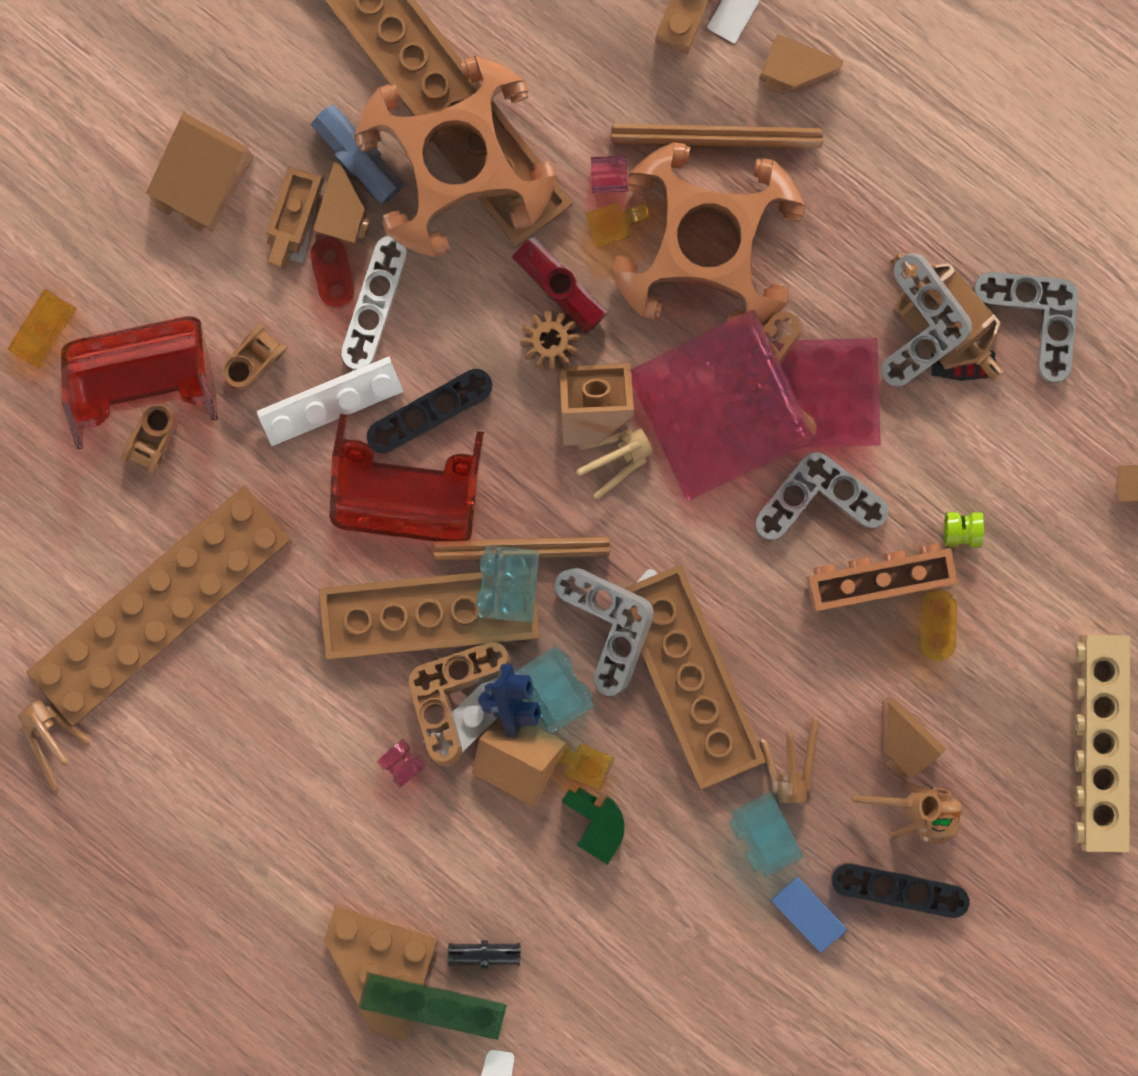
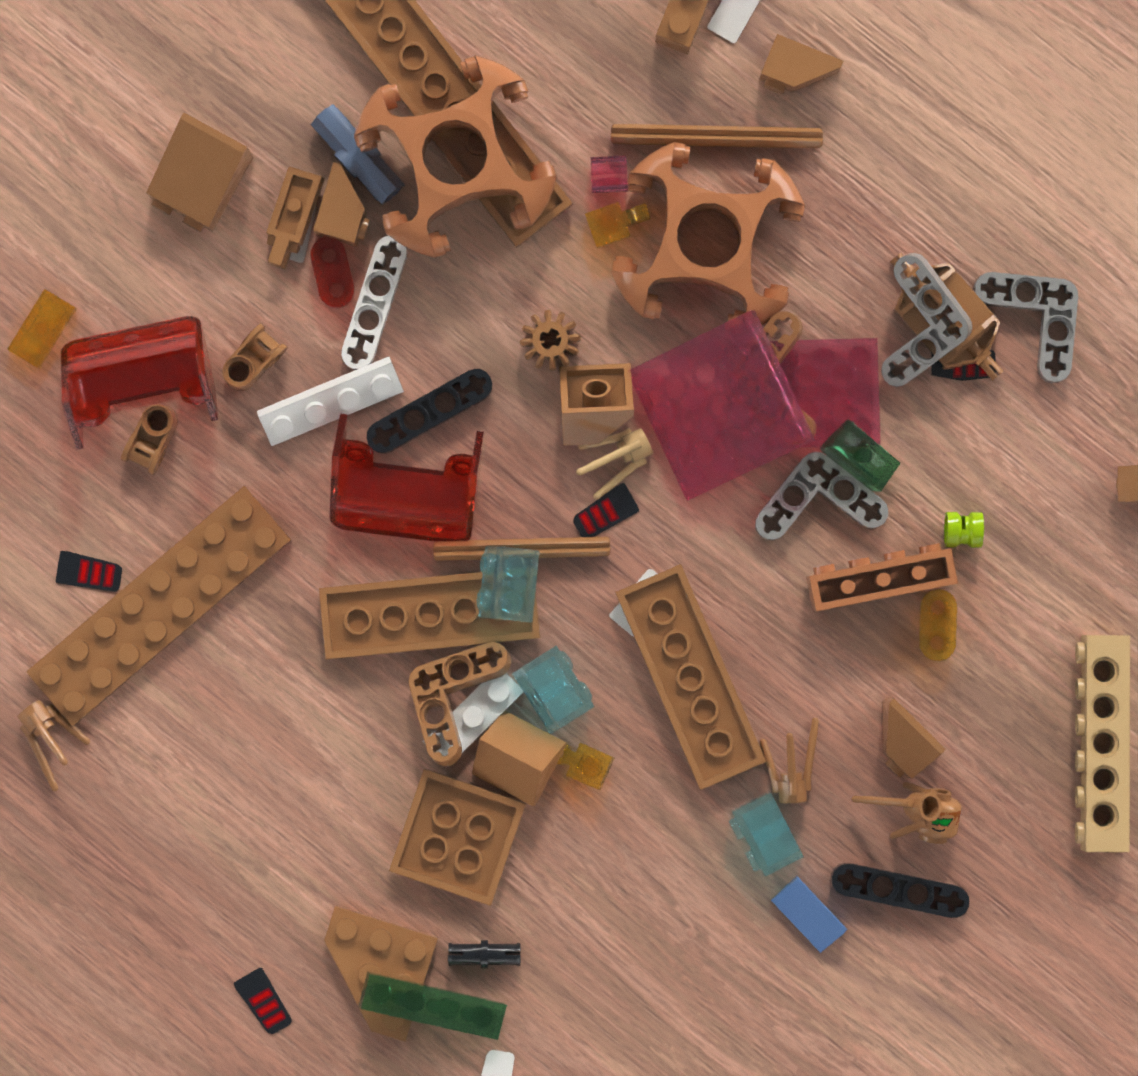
(88, 572): none -> black sticker
(263, 1001): none -> black sticker
(406, 769): clear pink wheel -> none
(457, 837): none -> medium nougat plate
(505, 700): dark blue hips -> none
(544, 267): dark red piece -> none
(606, 512): none -> black sticker
(606, 825): dark green brick -> none
(618, 615): light grey beam -> none
(860, 456): none -> clear green slope

